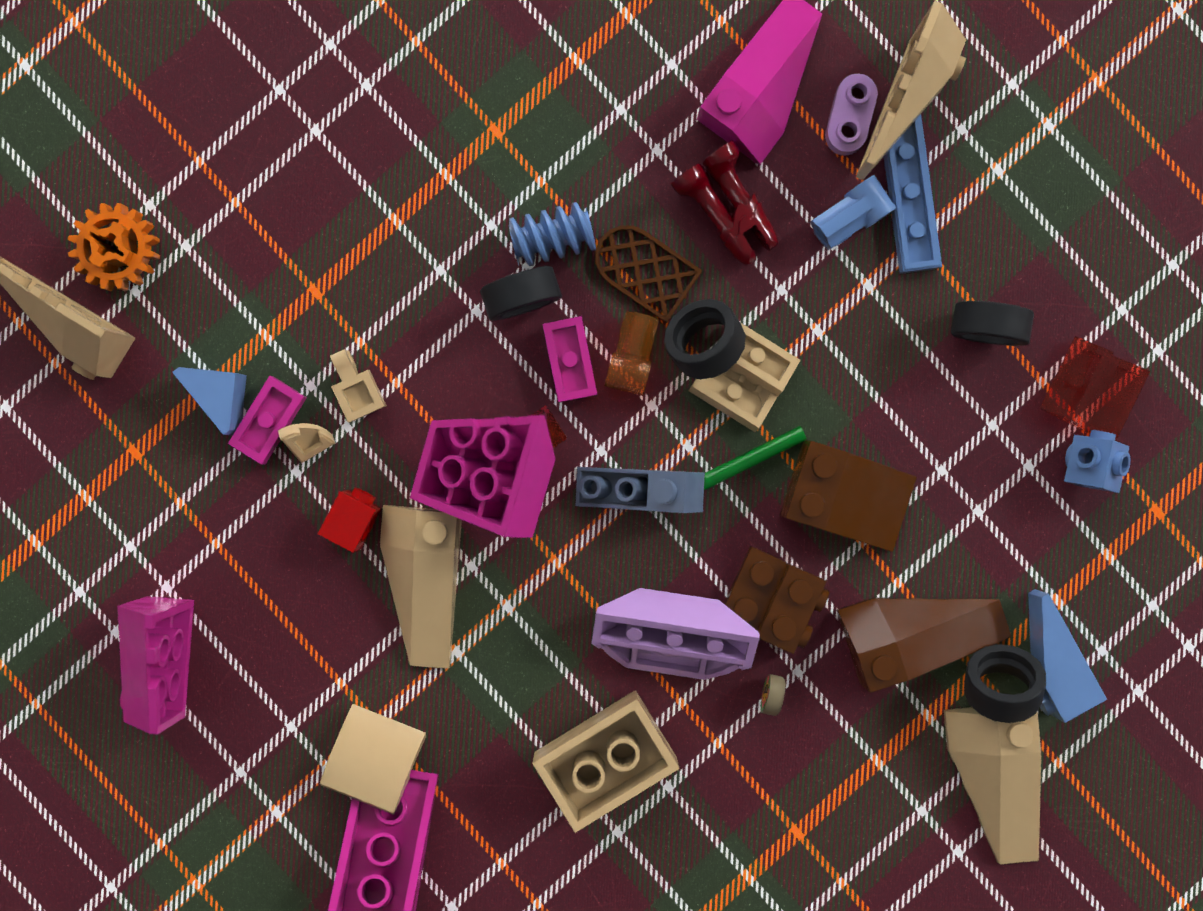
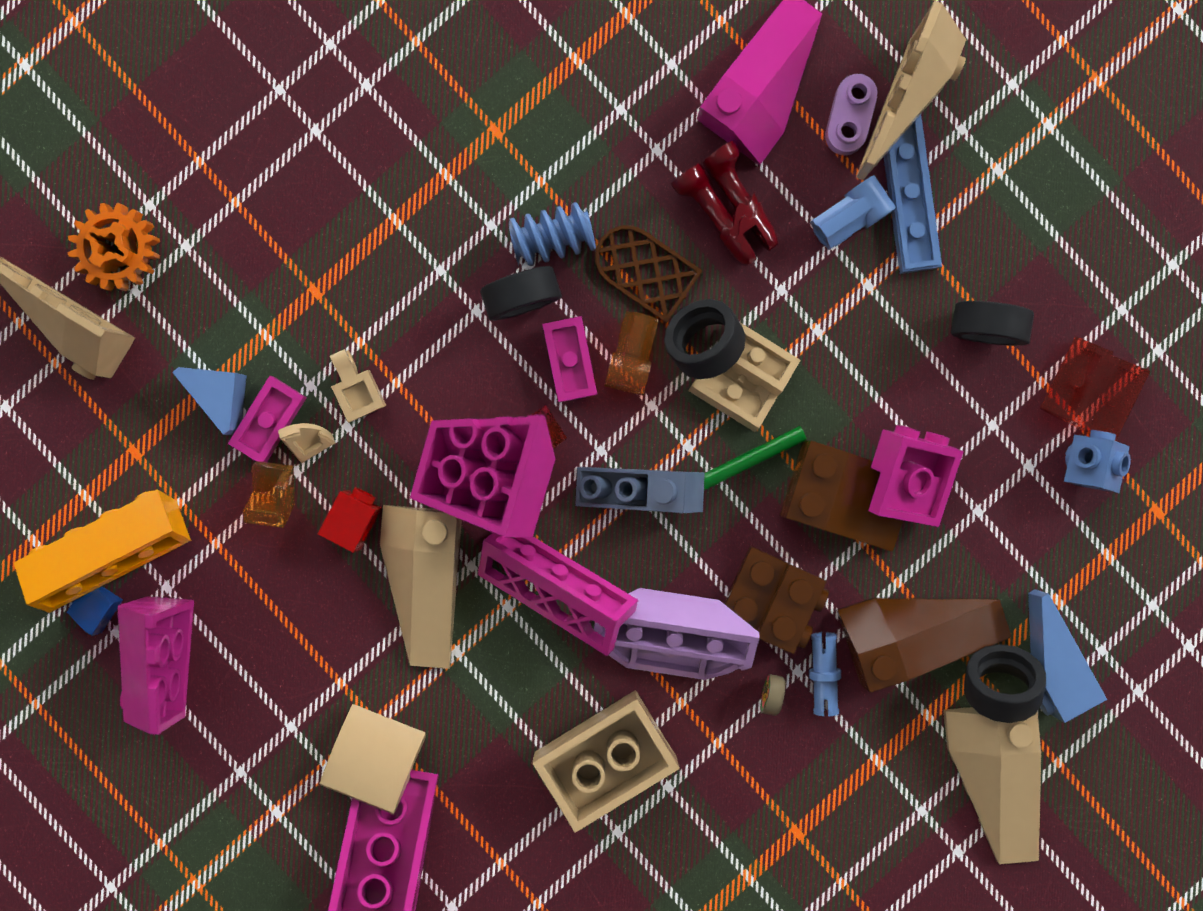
(94, 610): none -> blue slope
(101, 551): none -> light orange brick
(271, 495): none -> clear orange panel
(557, 579): none -> dark pink fence
(825, 674): none -> medium blue pin
(913, 475): none -> dark pink plate

